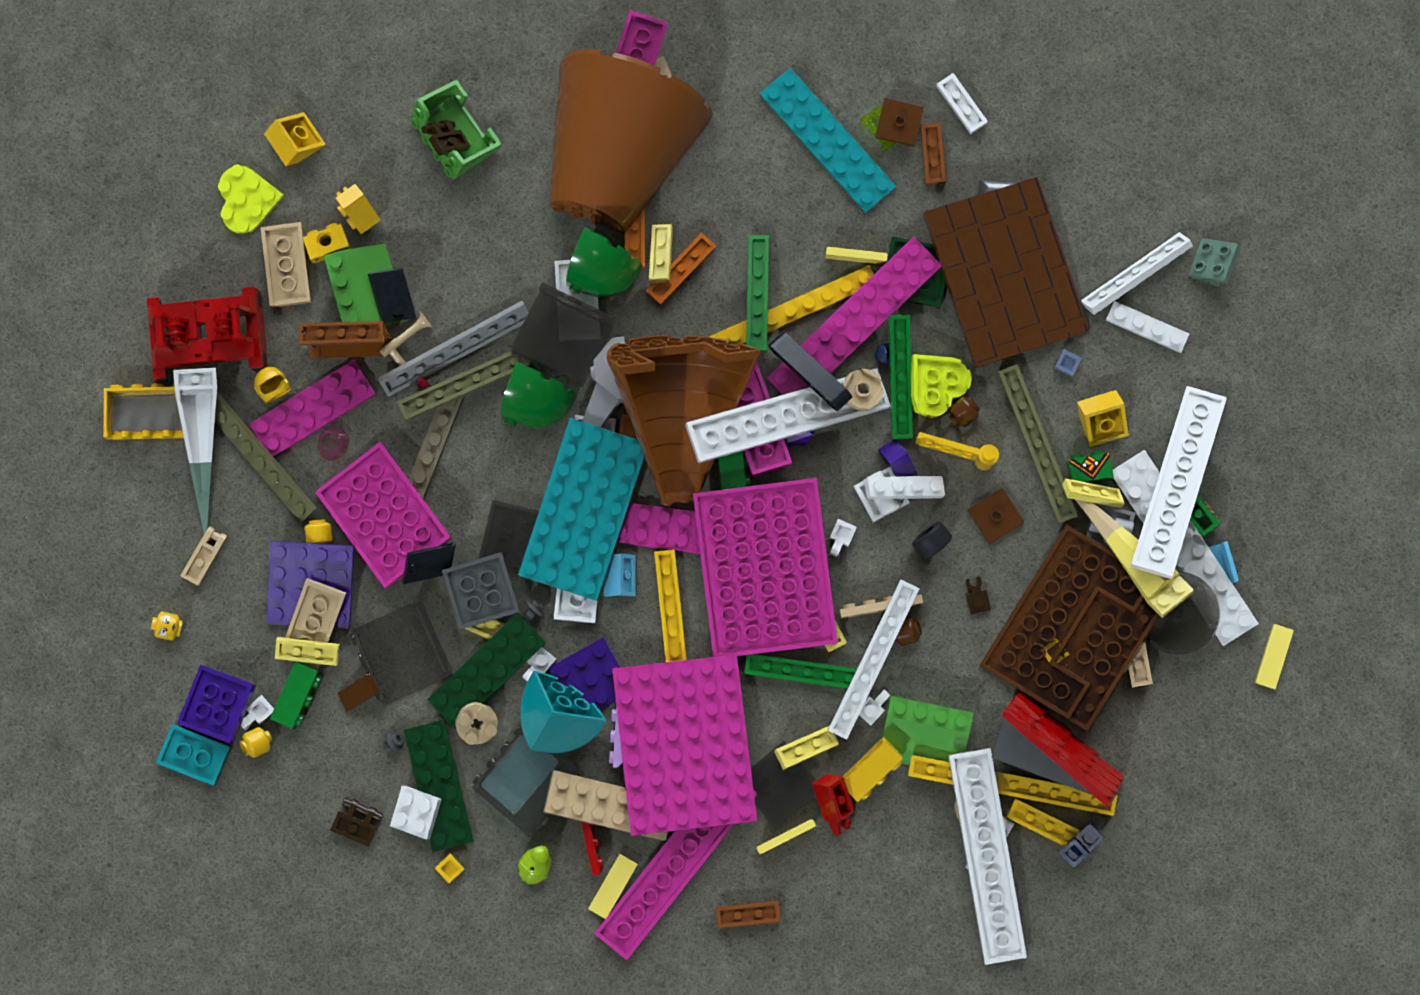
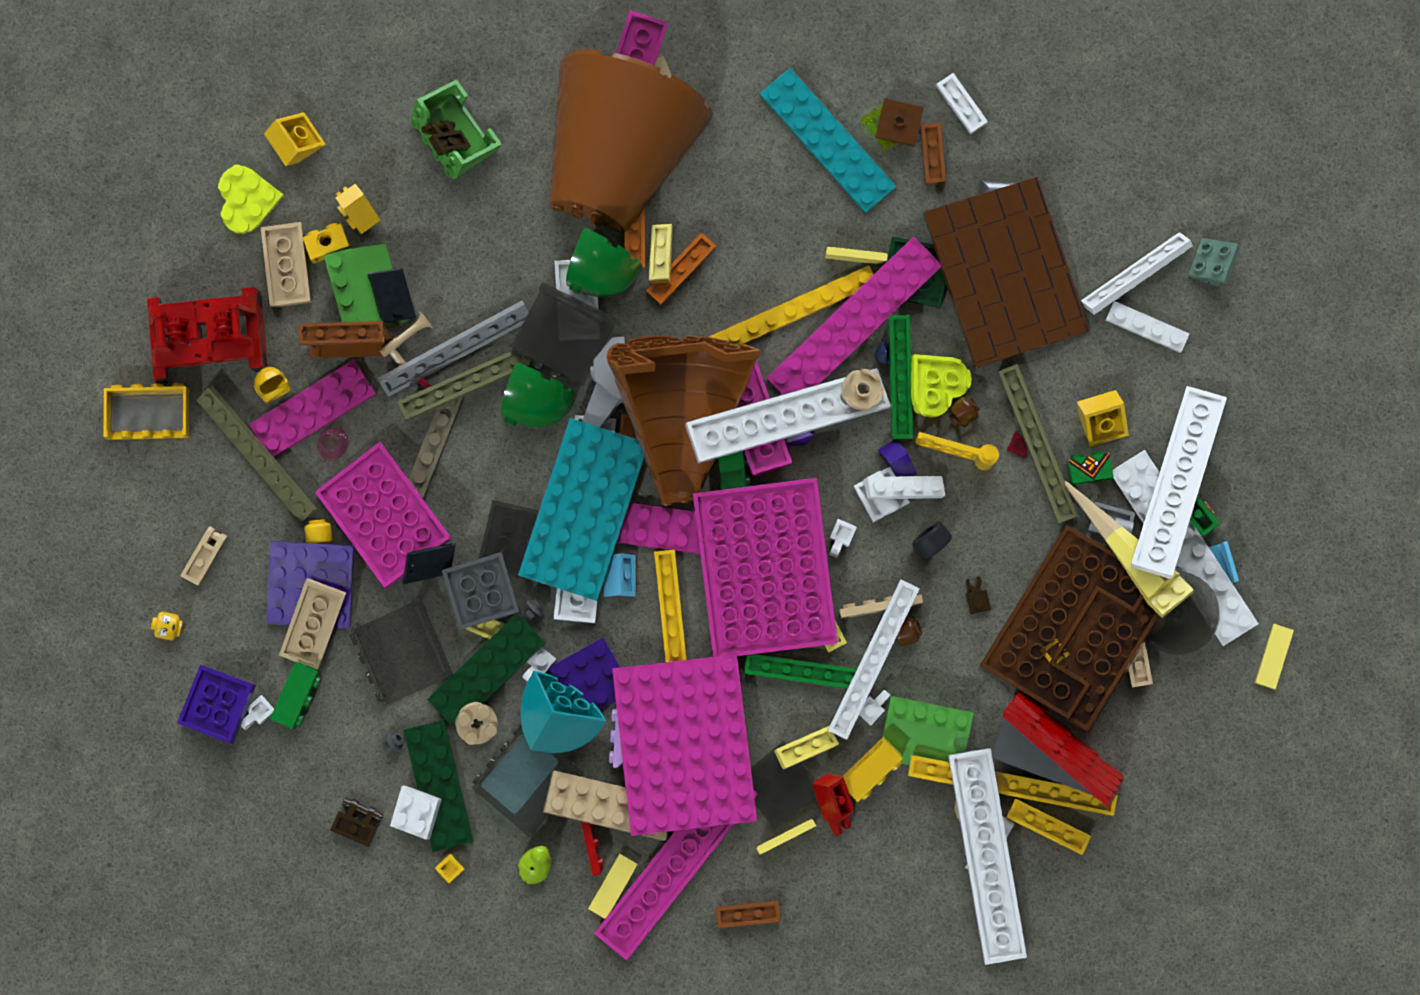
(193, 755): teal plate -> none
(196, 407): white plate -> none
(256, 742): yellow head -> none
(307, 651): light yellow tile -> none
(358, 692): reddish brown tile -> none
(758, 292): green plate -> none
(810, 371): black beam -> none
(995, 516): reddish brown plate -> none
(1017, 445): none -> dark red tile
(1067, 363): sand blue plate -> none
(1082, 845): dark blue slope -> none
(1093, 493): light yellow tile -> none

